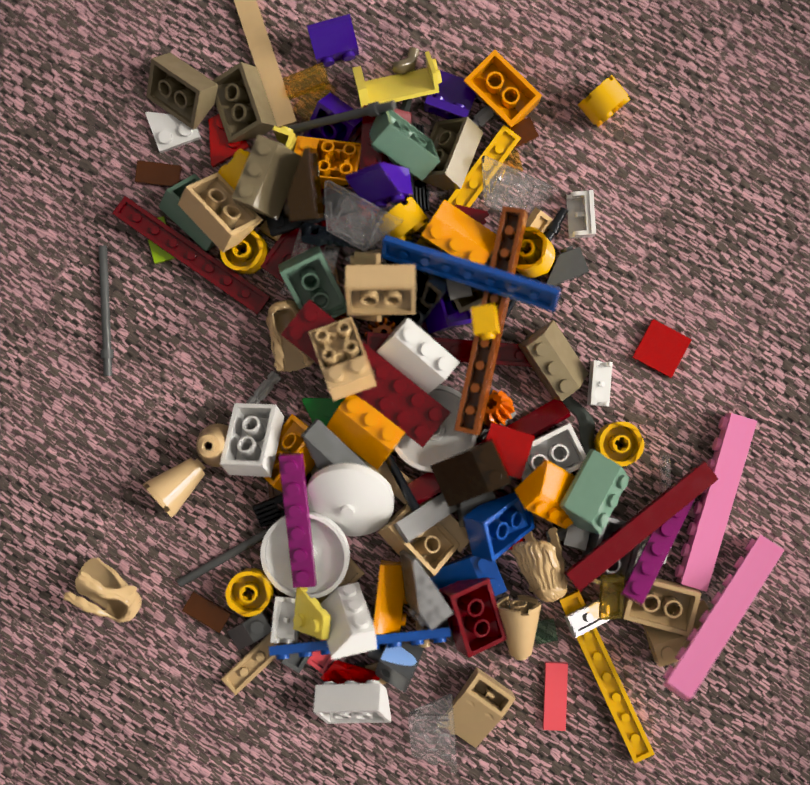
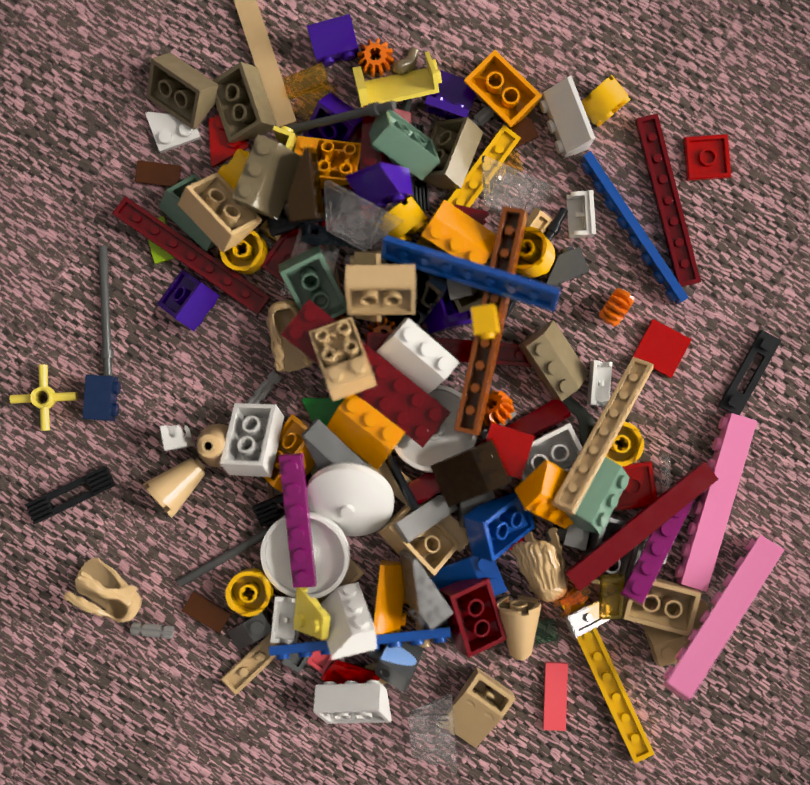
(35, 397): none -> light yellow bar
(42, 508): none -> black container
(101, 397): none -> dark blue brick
(152, 630): none -> light grey axle
(174, 439): none -> white hinge
(188, 300): none -> dark purple slope
(375, 65): none -> orange gear
(567, 118): none -> white slope
(572, 598): none -> clear orange plate
(602, 436): none -> tan tile
(616, 307): none -> orange gear
(627, 221): none -> blue plate
(640, 487): none -> red tile
(667, 200): none -> dark red plate
(707, 157): none -> red tile
(764, 345): none -> black container

